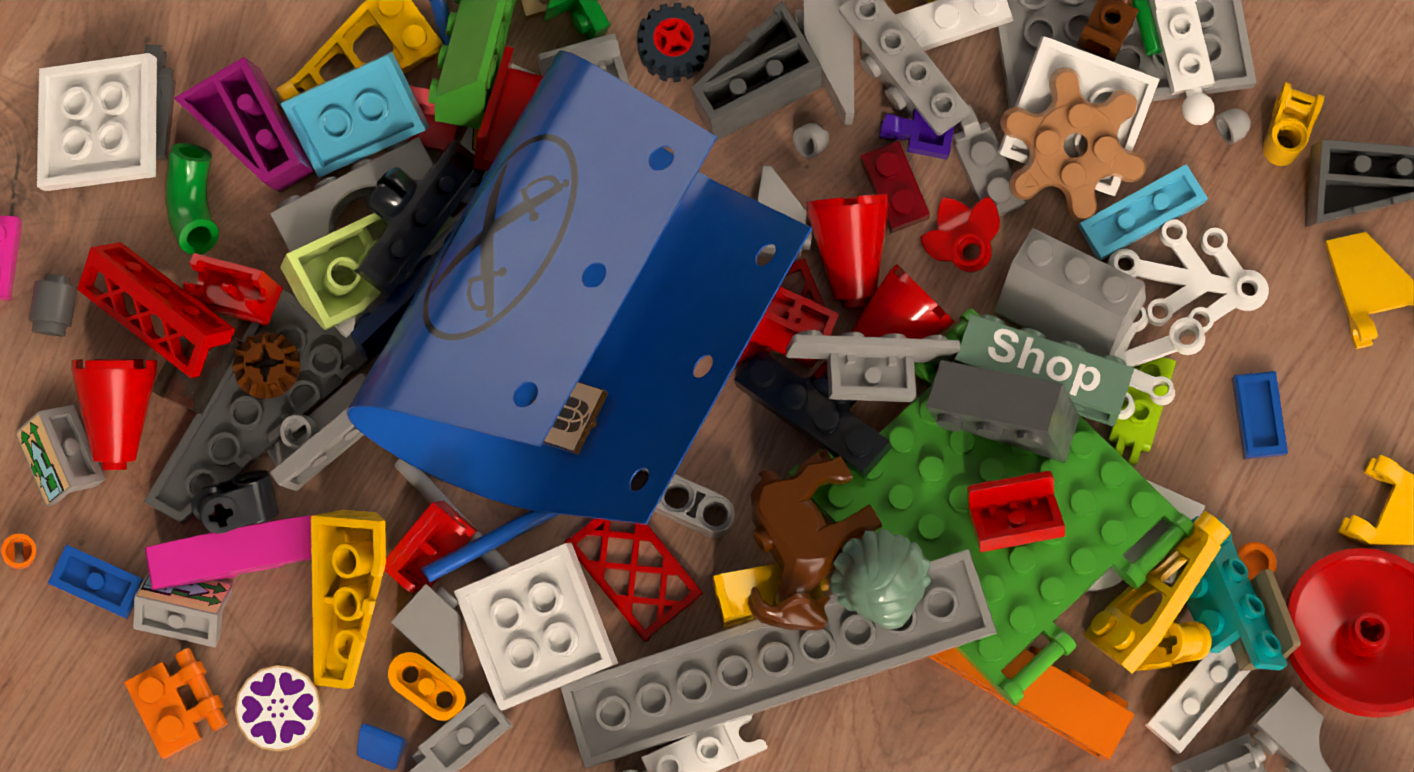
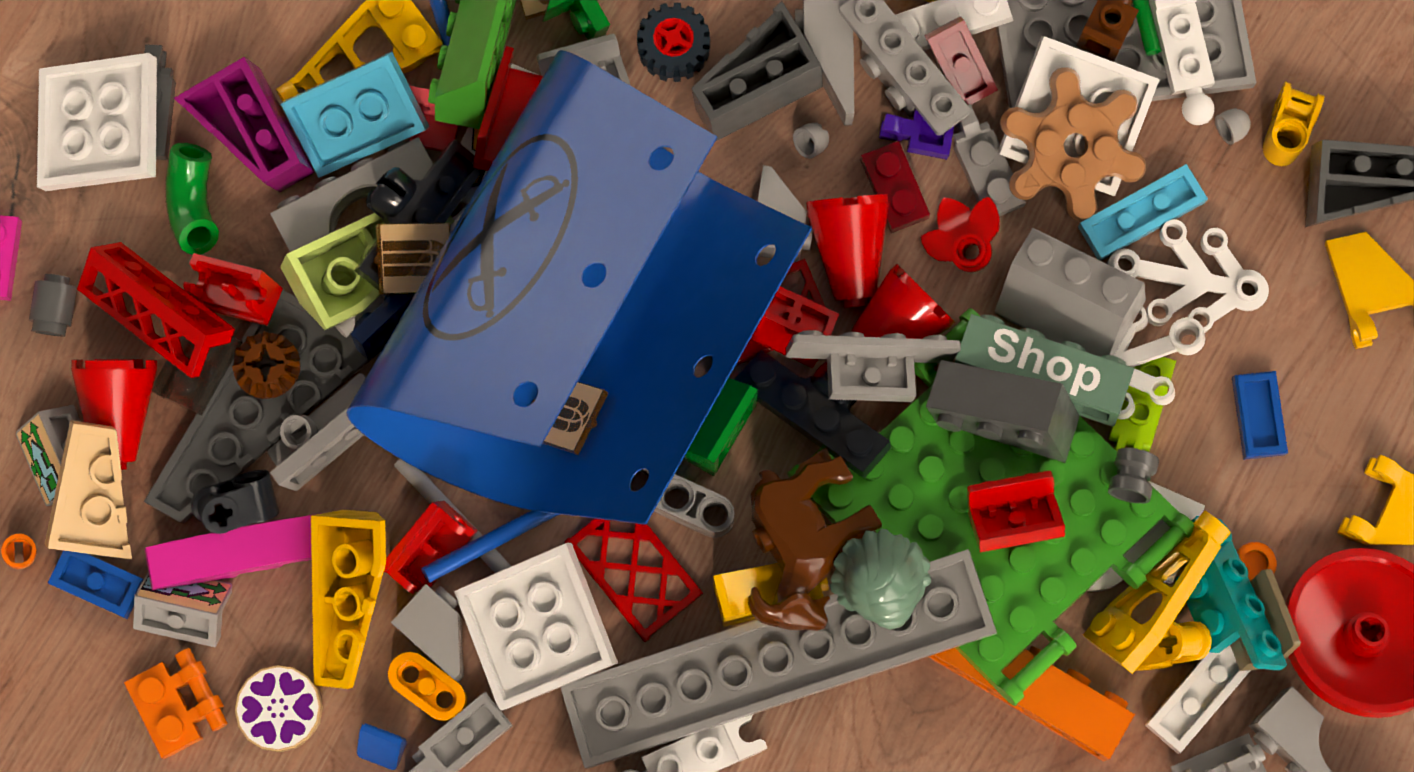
(88, 495): none -> tan wing
(407, 254): none -> piece
(722, 426): none -> green slope
(961, 61): none -> plate
(1133, 472): none -> dark grey wheel

